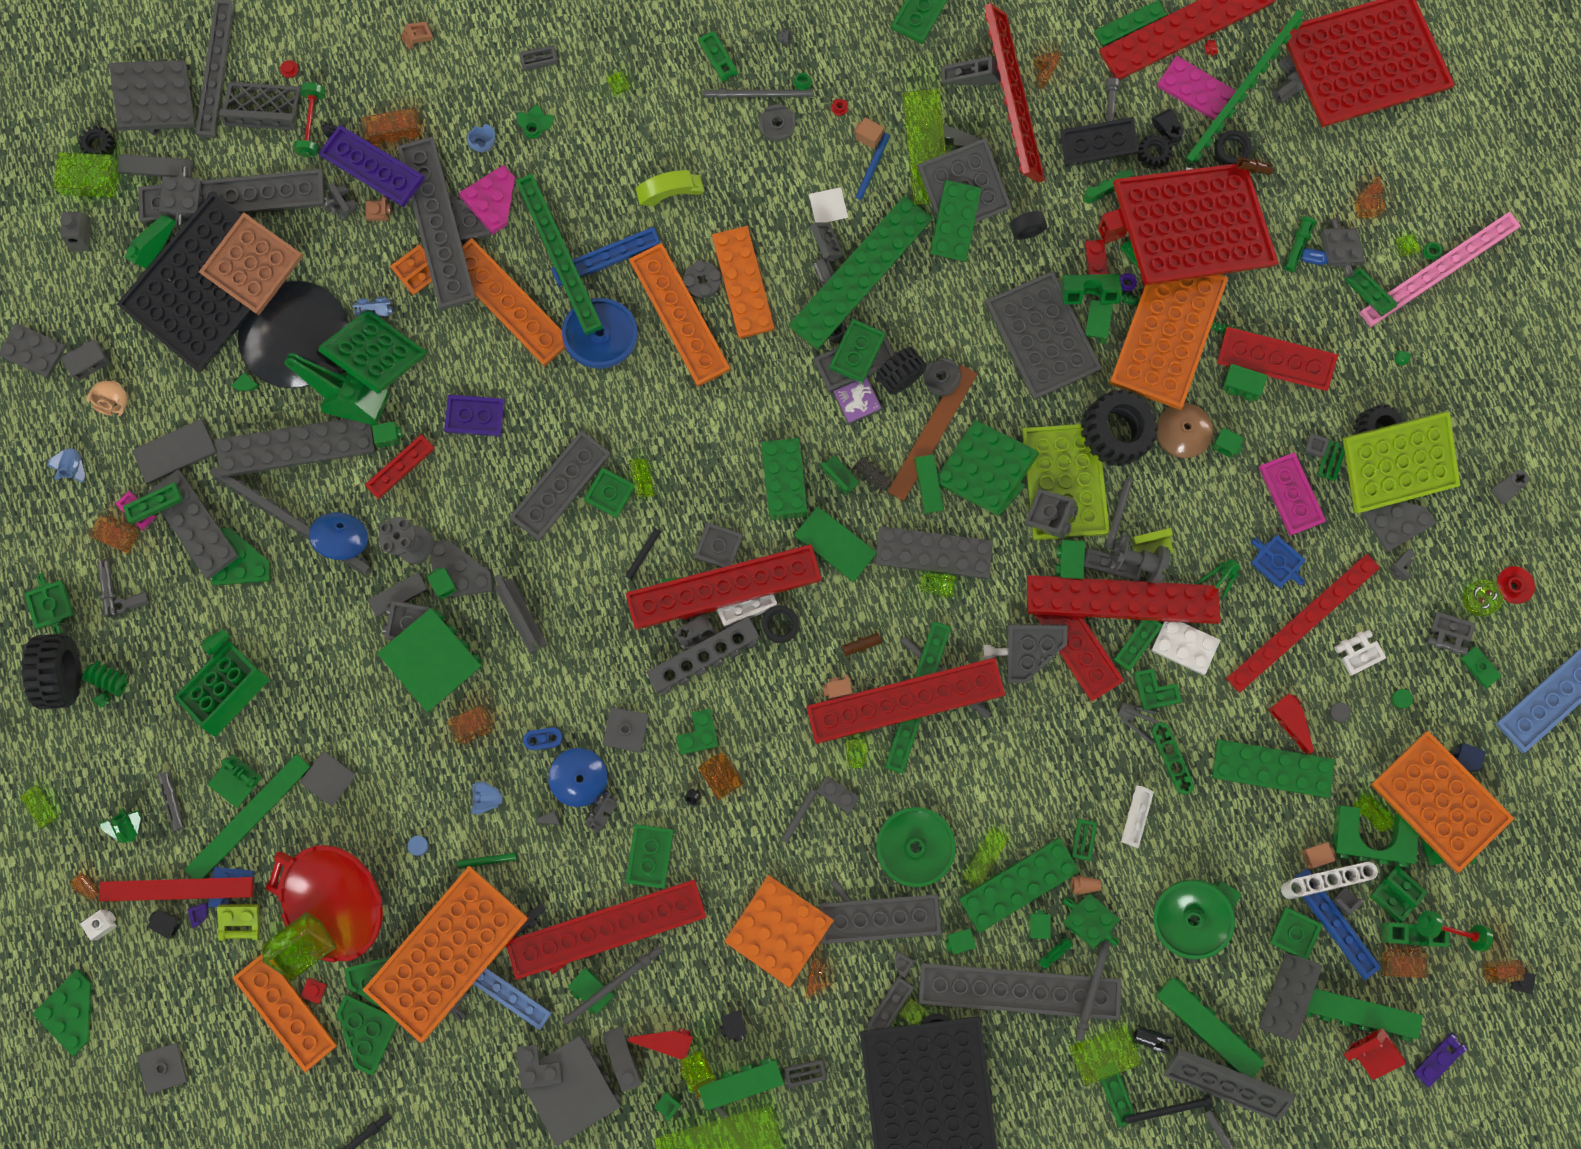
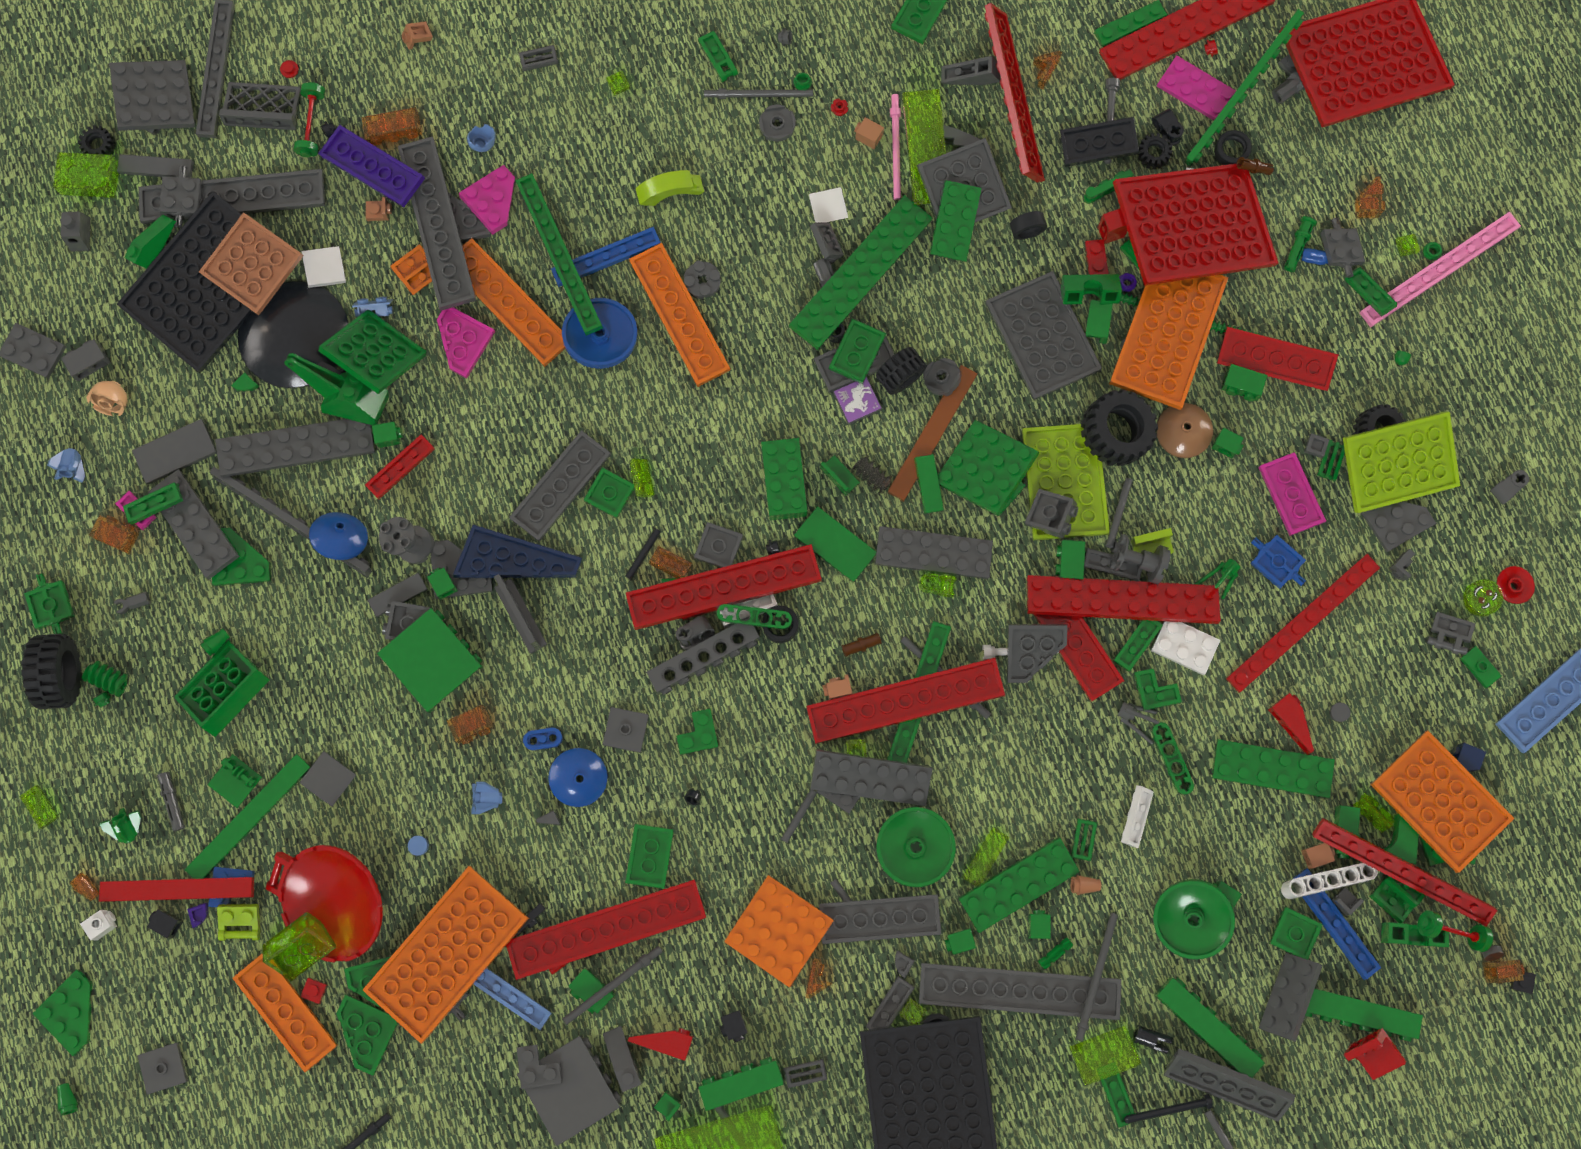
(66, 1100): none -> green cone
(106, 588): dark grey pin -> none
(323, 267): none -> white tile
(336, 203): dark grey hips -> none
(463, 340): none -> dark pink plate
(474, 415): dark purple plate -> none
(486, 860): green bar -> none
(496, 553): none -> dark blue wing
(536, 120): green plate -> none
(596, 817): dark grey hinge -> none
(670, 563): none -> clear orange plate
(696, 1071): clear neon green bracket -> none
(720, 775): clear orange panel -> none
(743, 282): orange plate -> none
(754, 613): none -> green beam
(772, 547): none -> black plate
(870, 777): none -> dark grey plate
(872, 167): blue bar -> none
(895, 113): none -> bright pink bar
(1091, 921): green plate -> none
(1363, 658): white plate -> none
(1402, 699): green tile -> none
(1404, 872): none -> red plate
(1404, 963): clear orange brick -> none
(1439, 1060): dark purple plate -> none
(1493, 953): none -> dark grey piece

